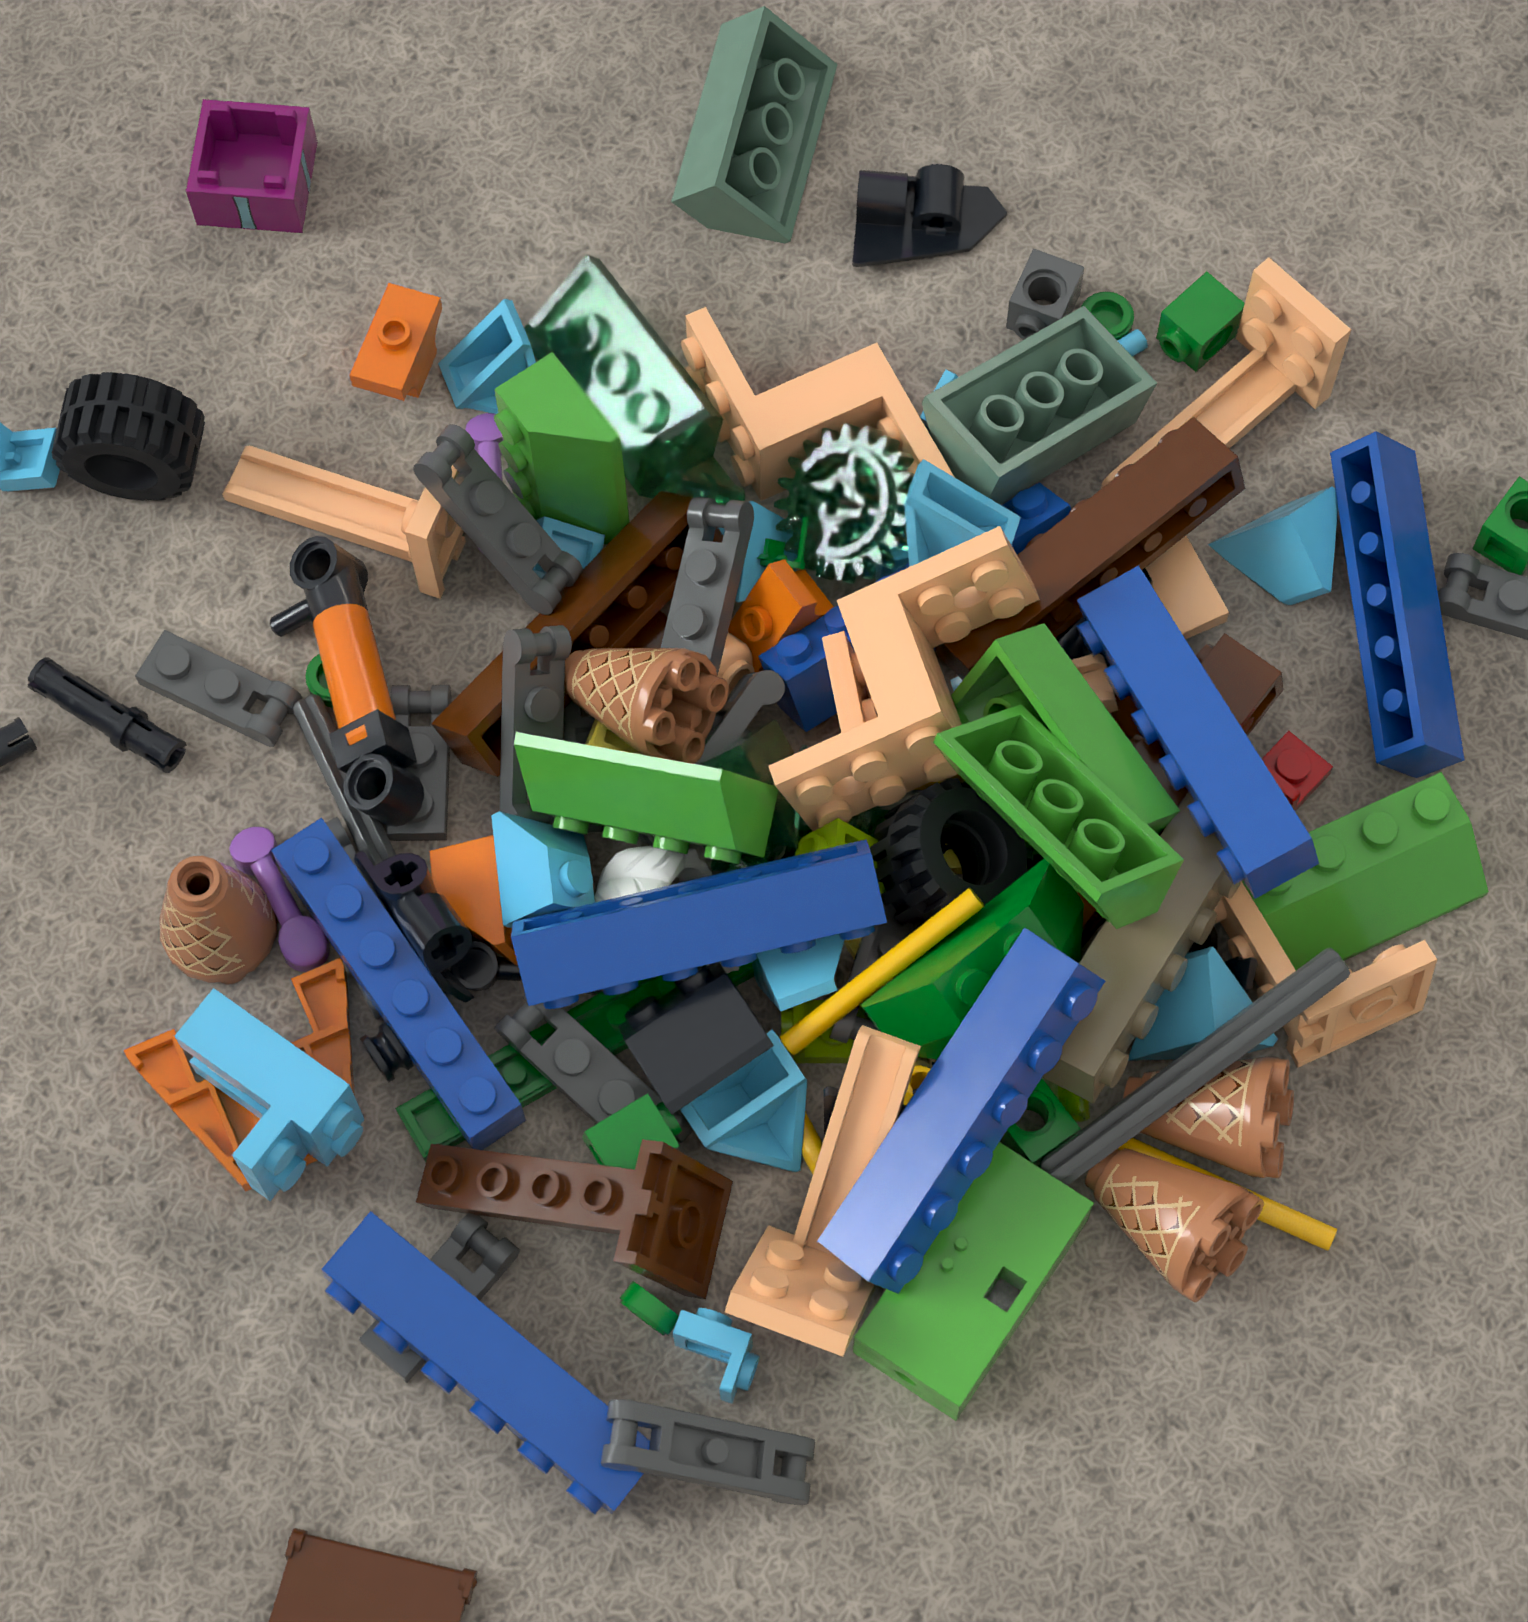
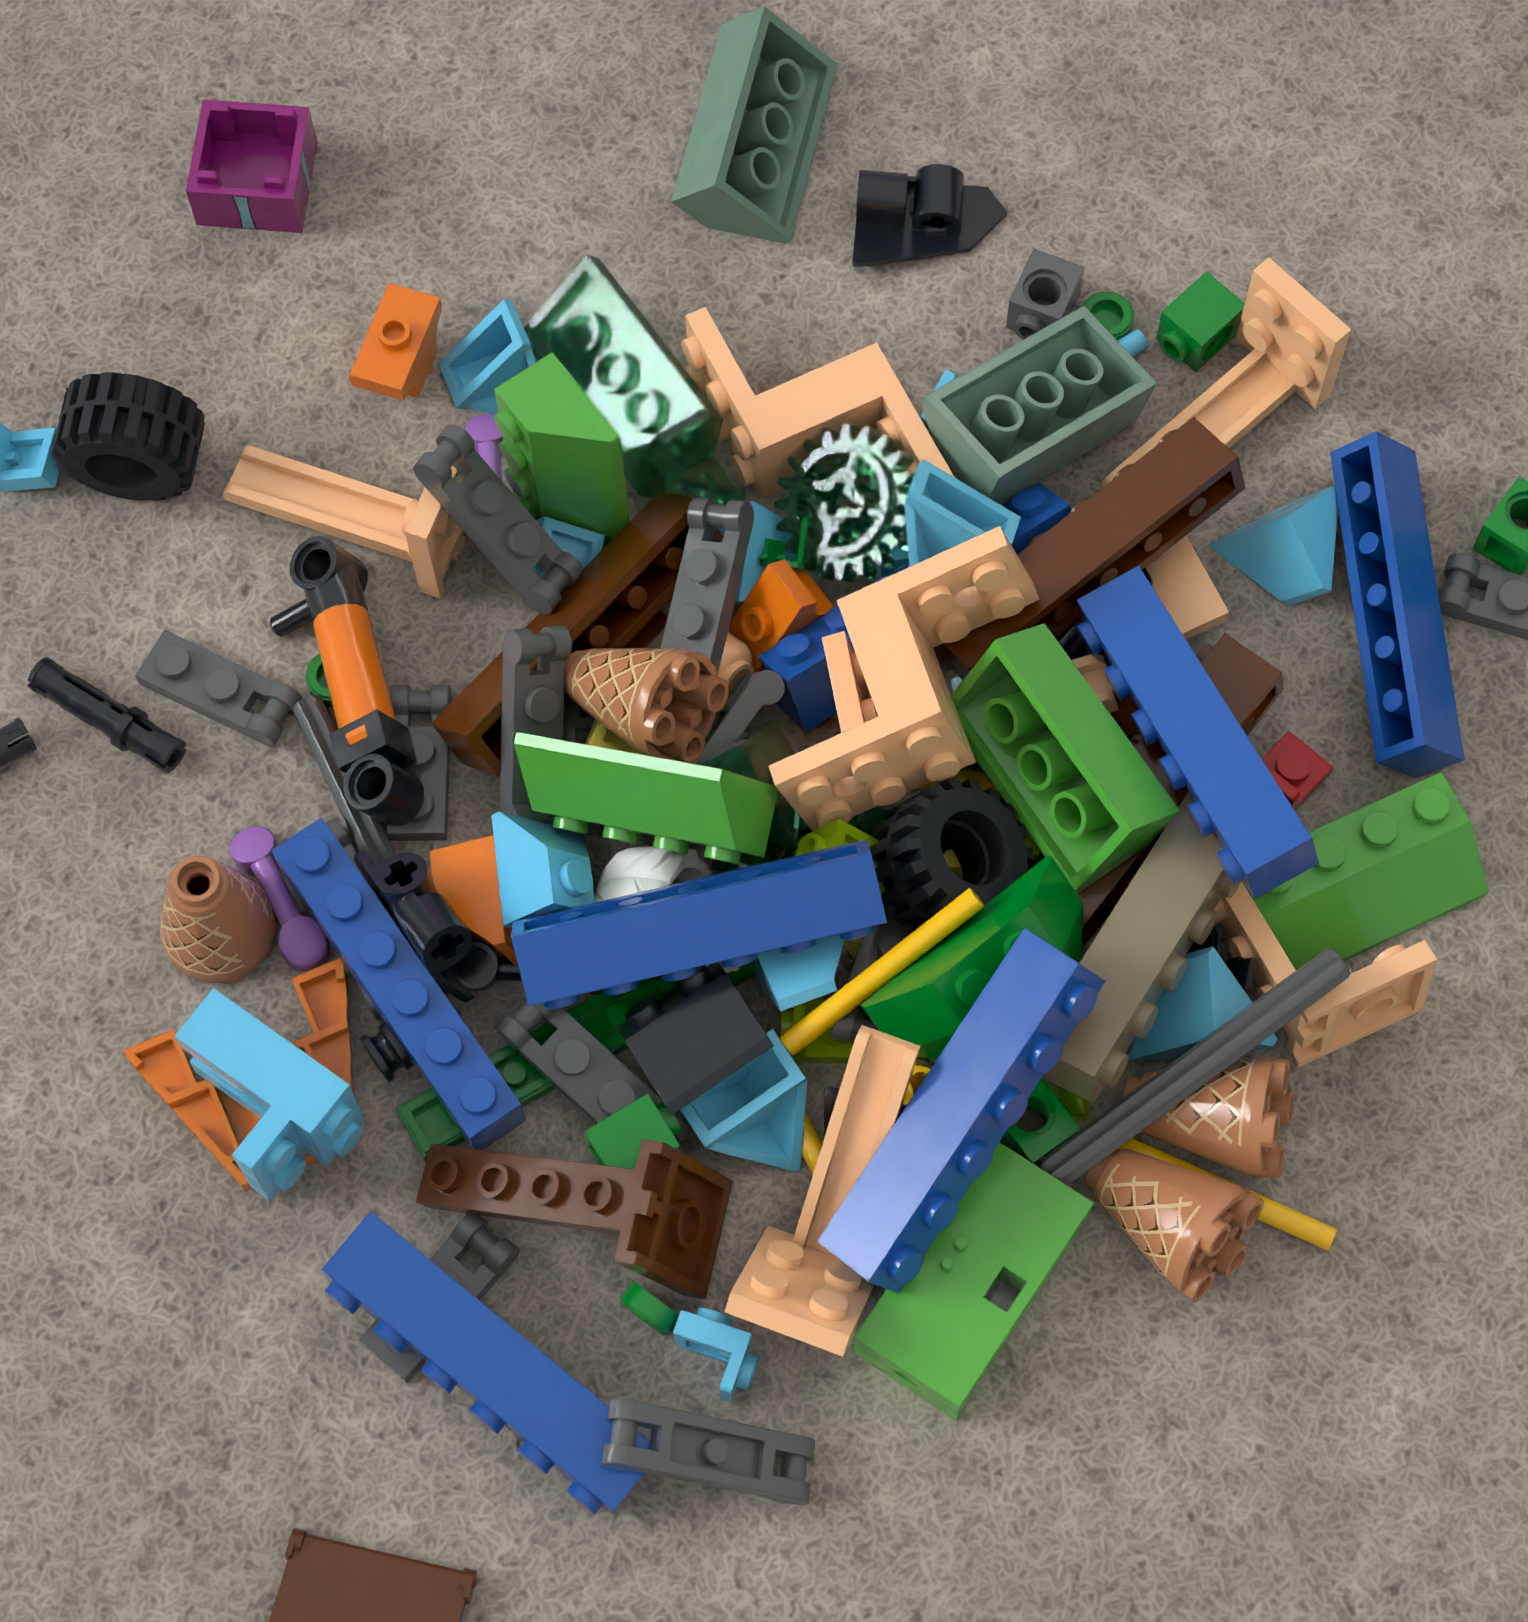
(1064, 812): bright green slope -> none

